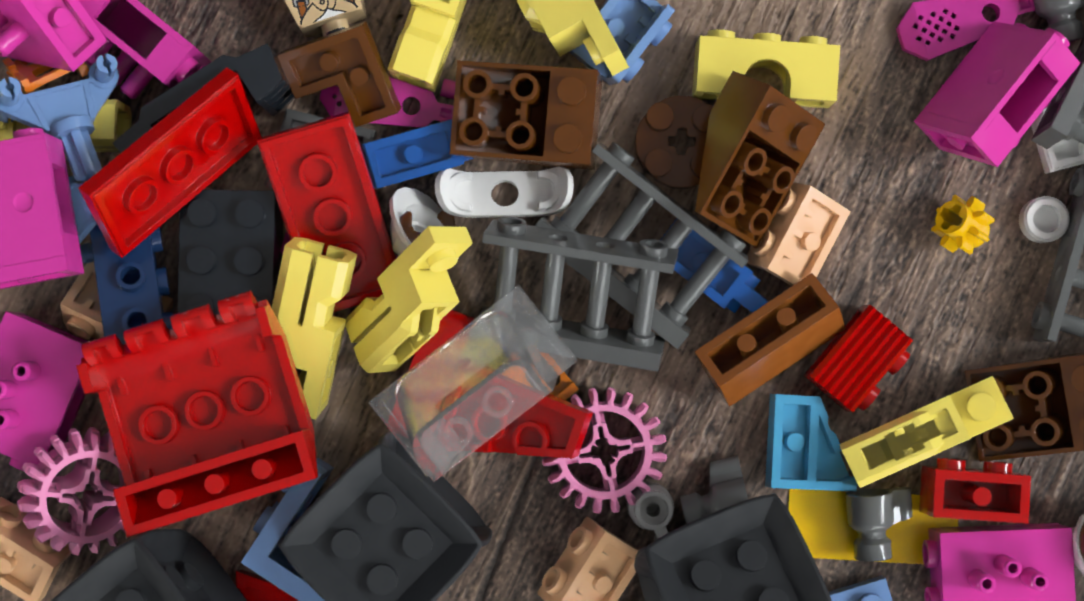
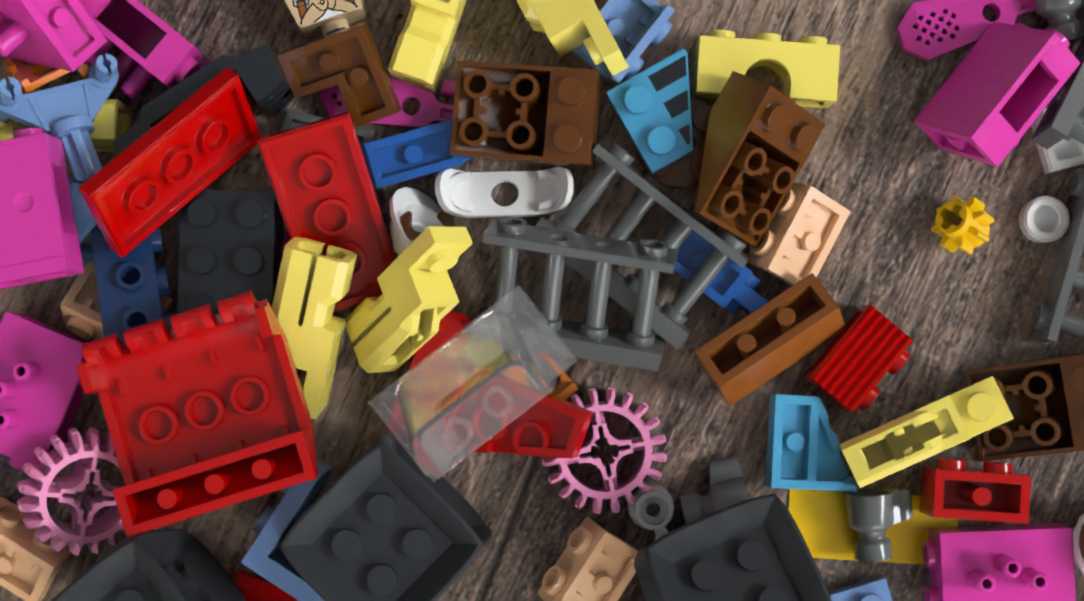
(657, 111): none -> dark azure wing

